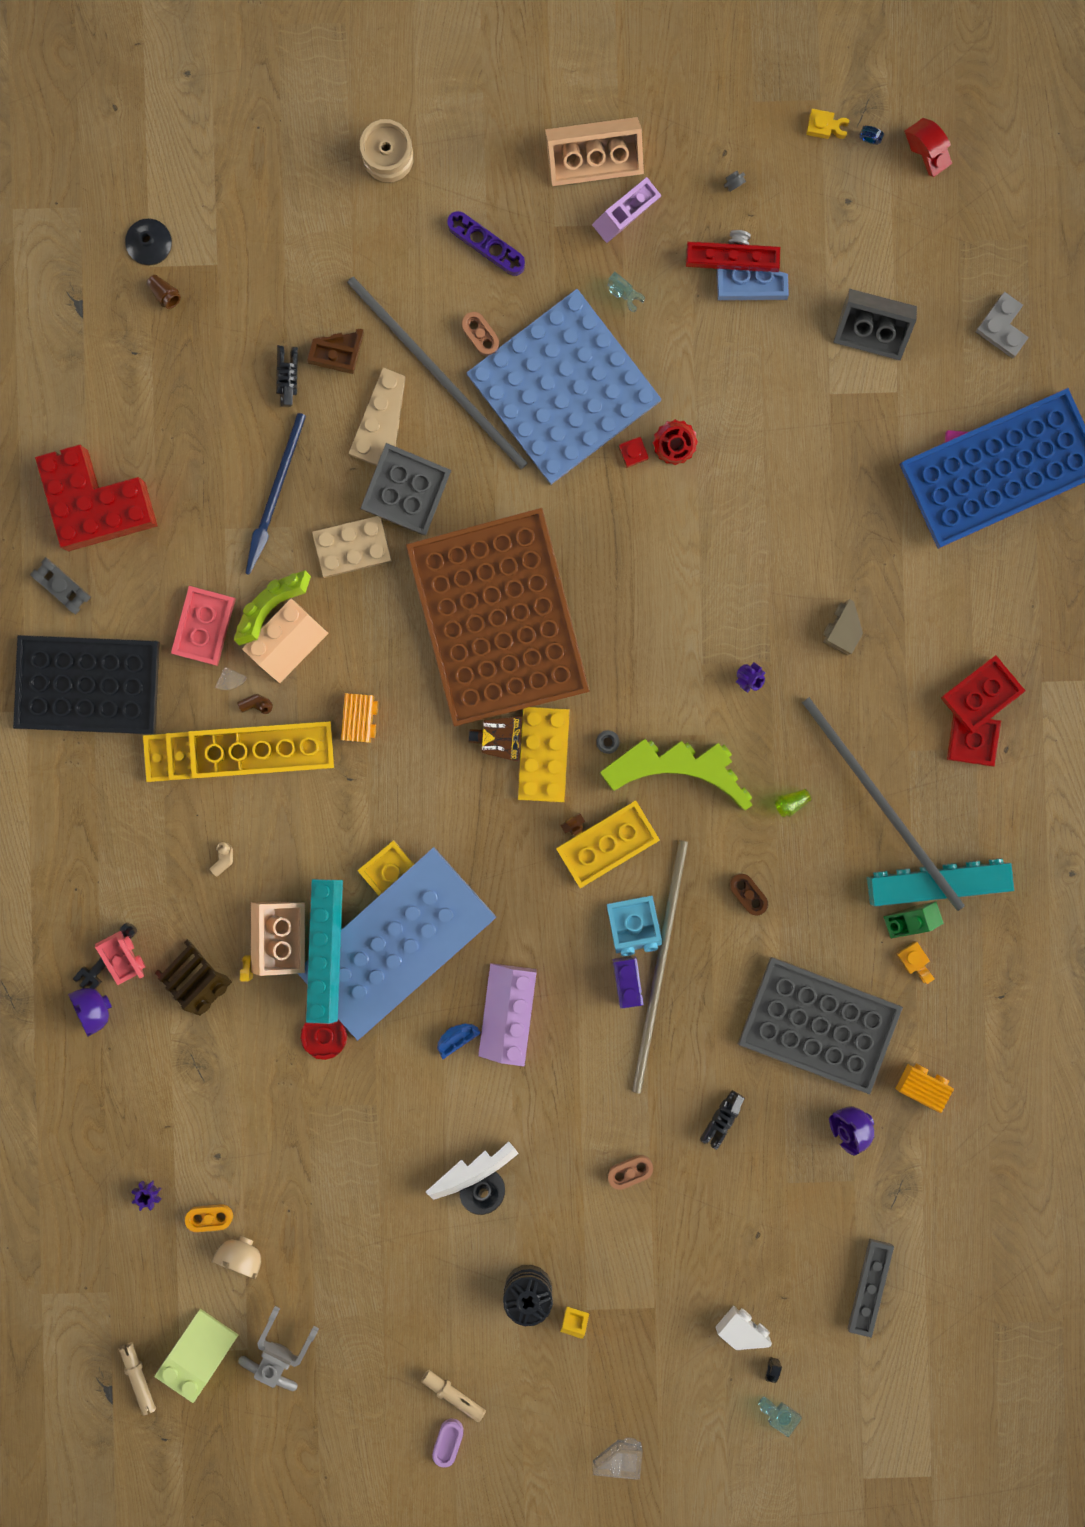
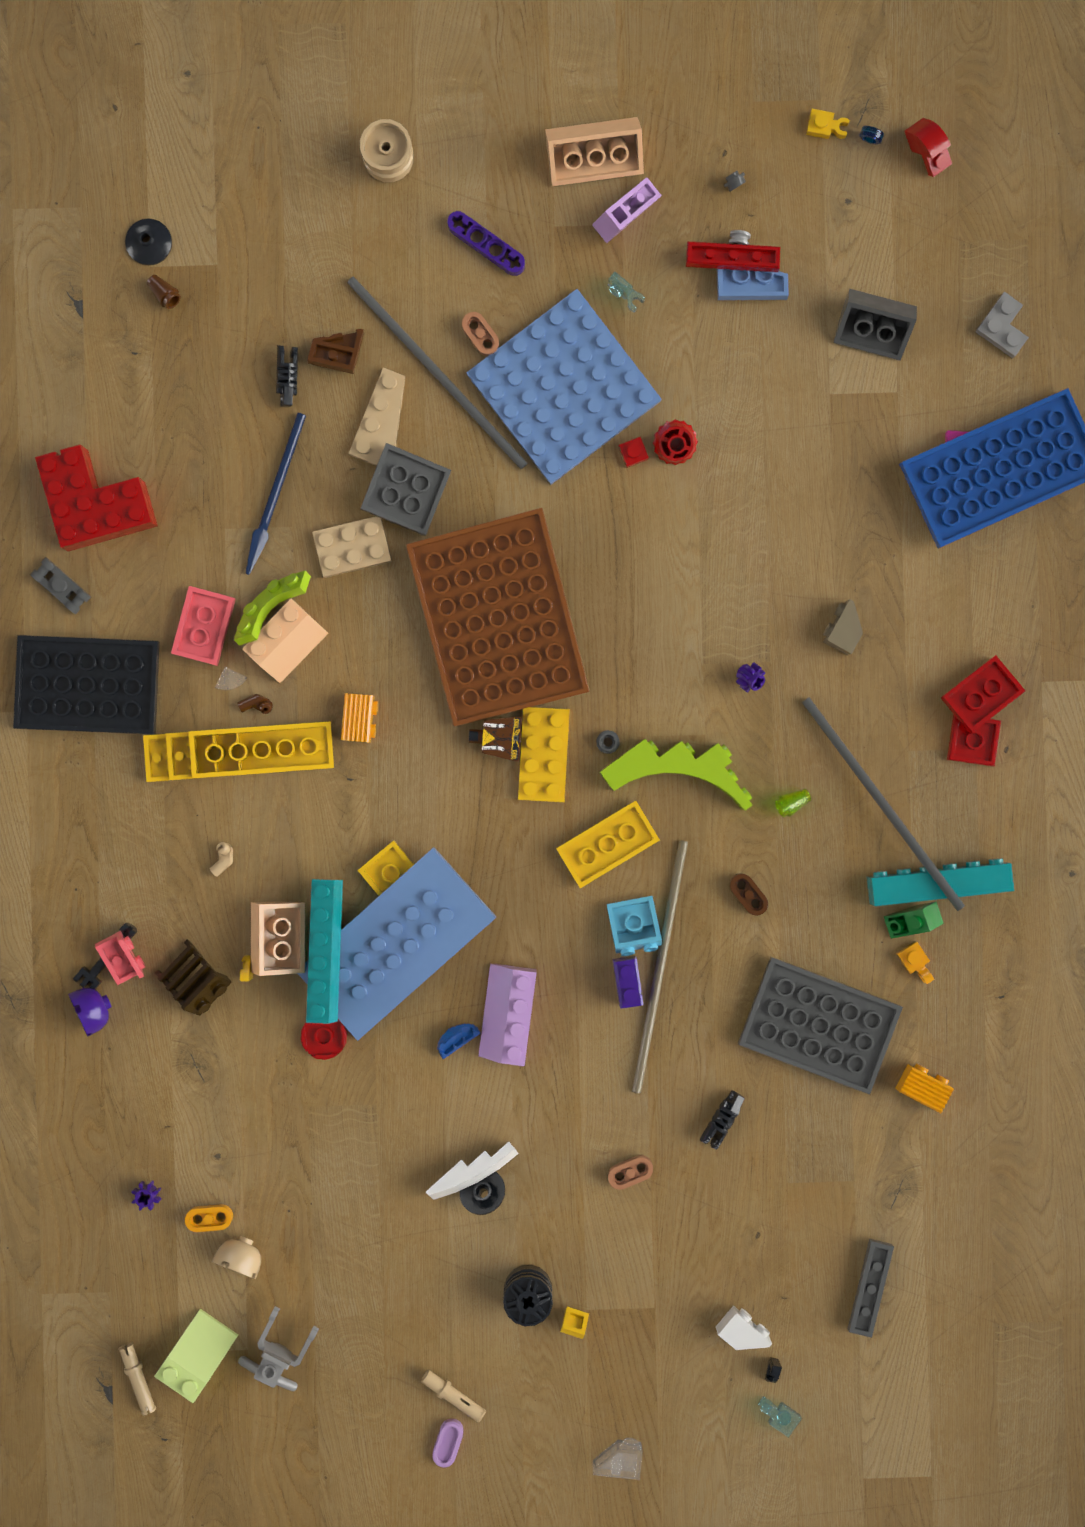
(573, 825): reddish brown plate -> none
(854, 1129): dark purple cylinder -> none

